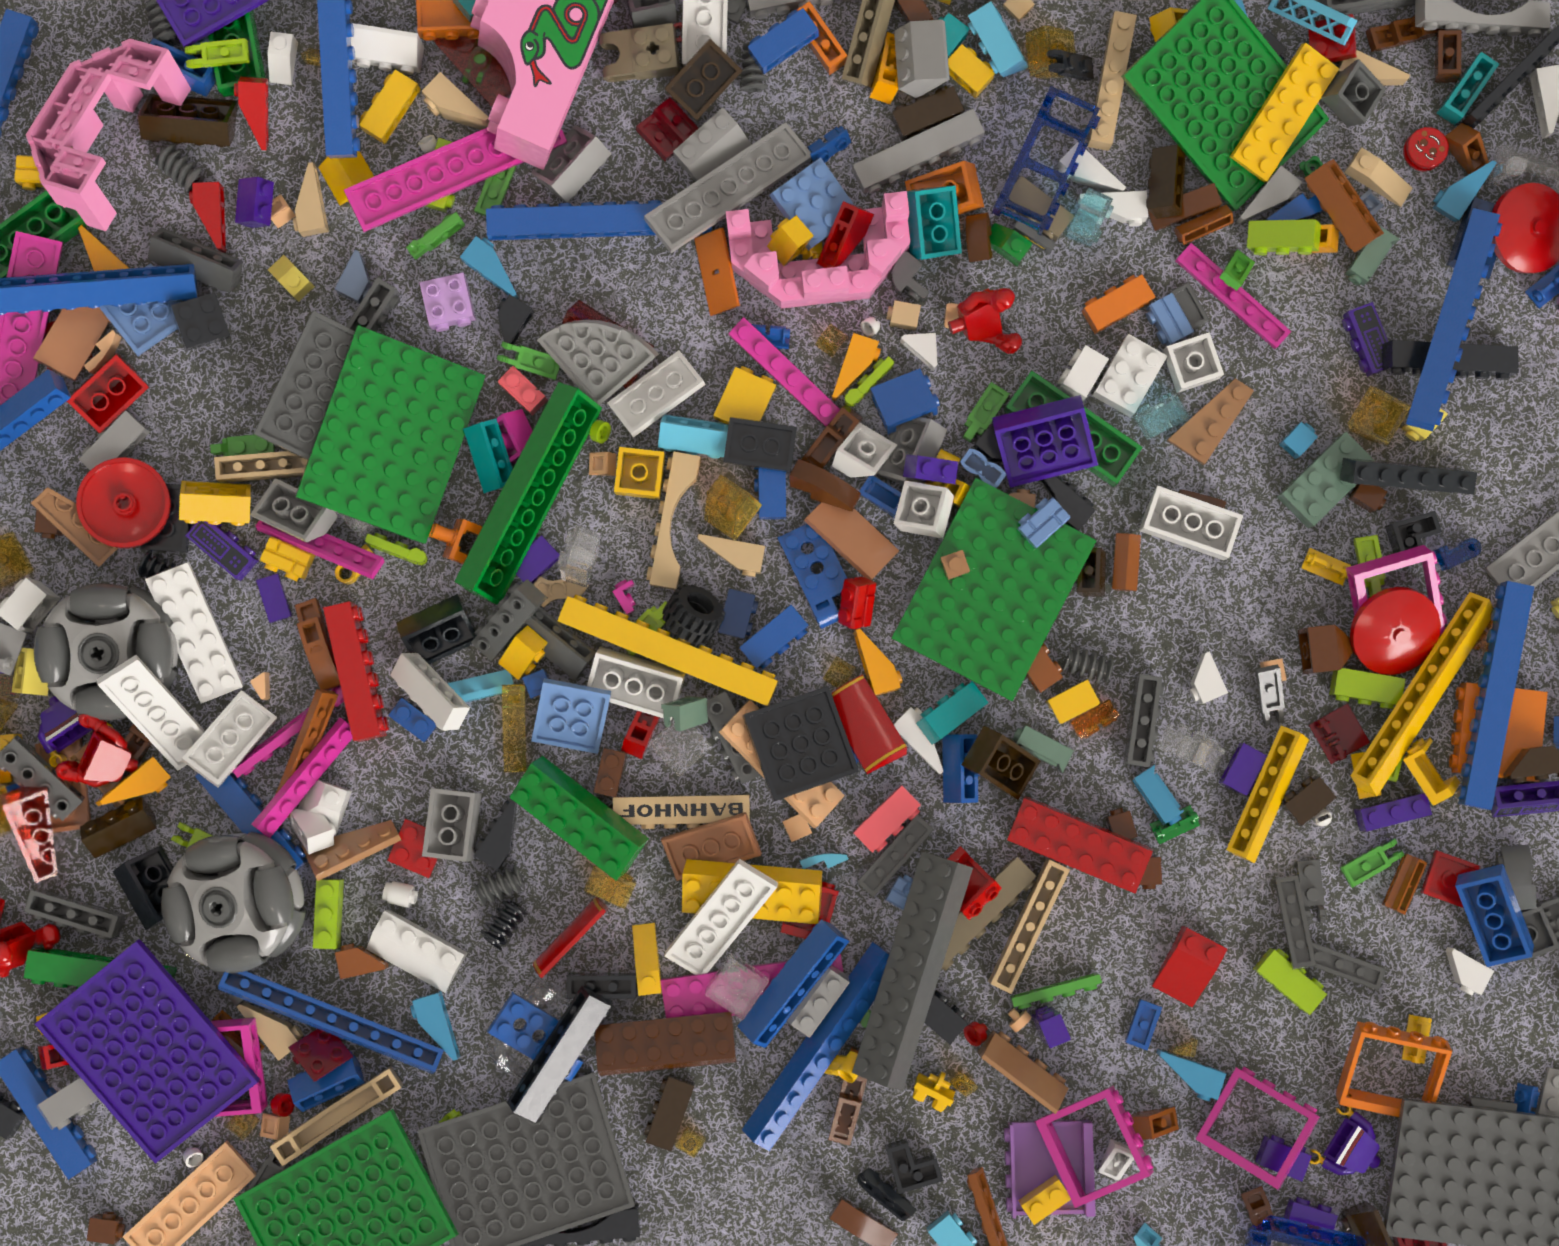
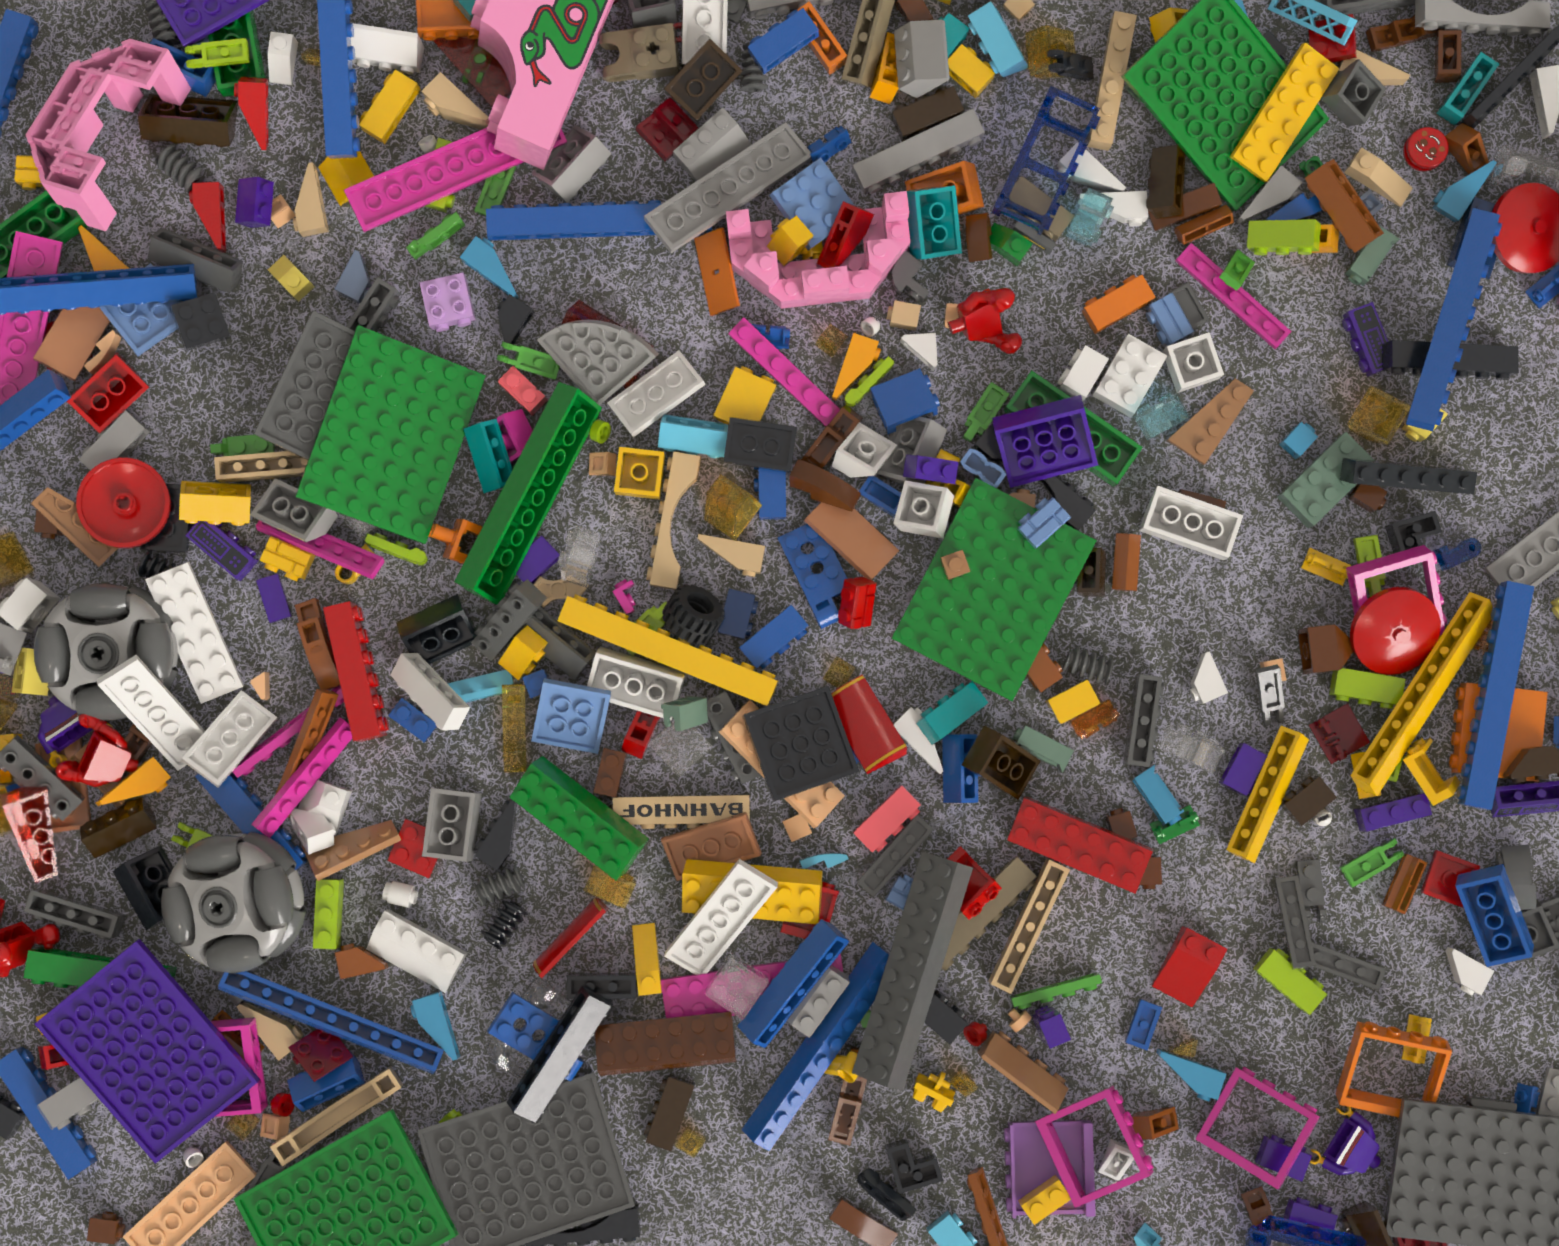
(877, 667): light orange slope -> none

